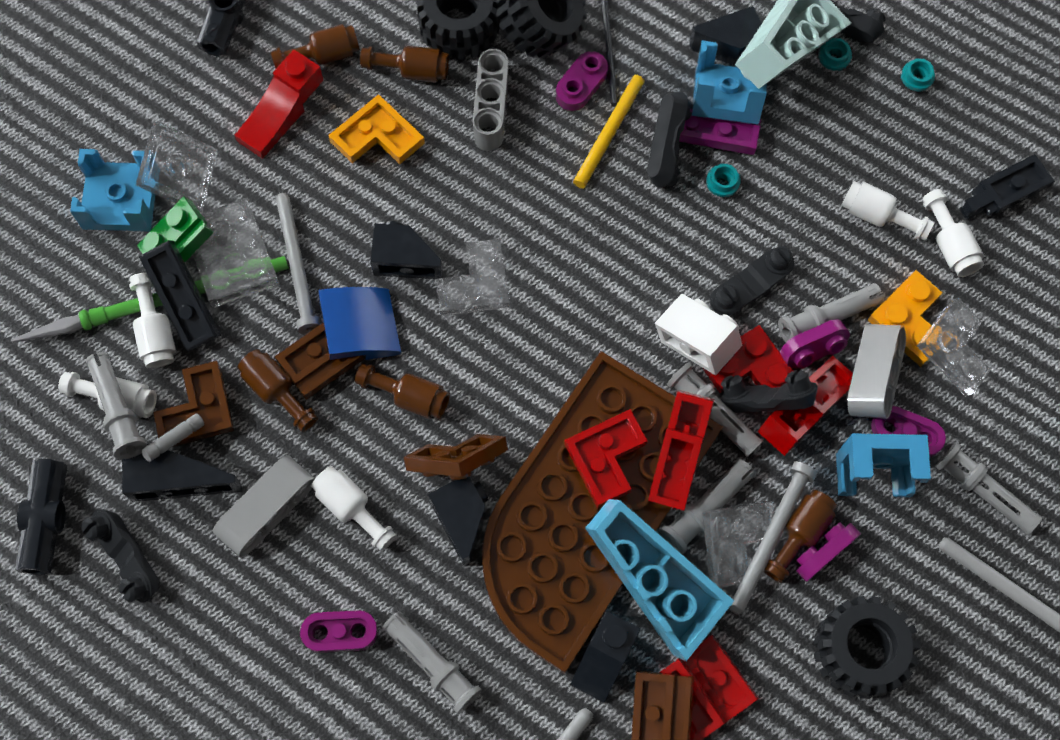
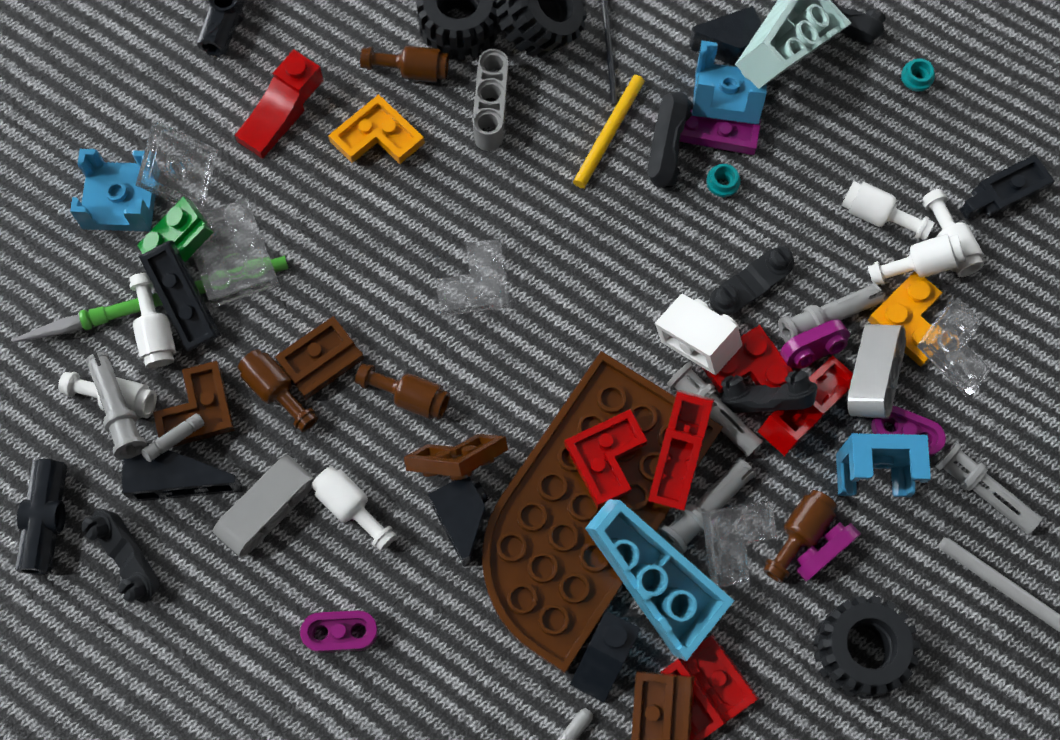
(307, 319): light grey bar -> none
(325, 46): reddish brown piece -> none
(359, 322): blue slope -> none
(402, 253): black slope -> none
(443, 674): light grey pin -> none
(583, 78): magenta plate -> none
(802, 474): light grey bar -> none
(838, 47): teal plate -> none
(925, 259): none -> white piece

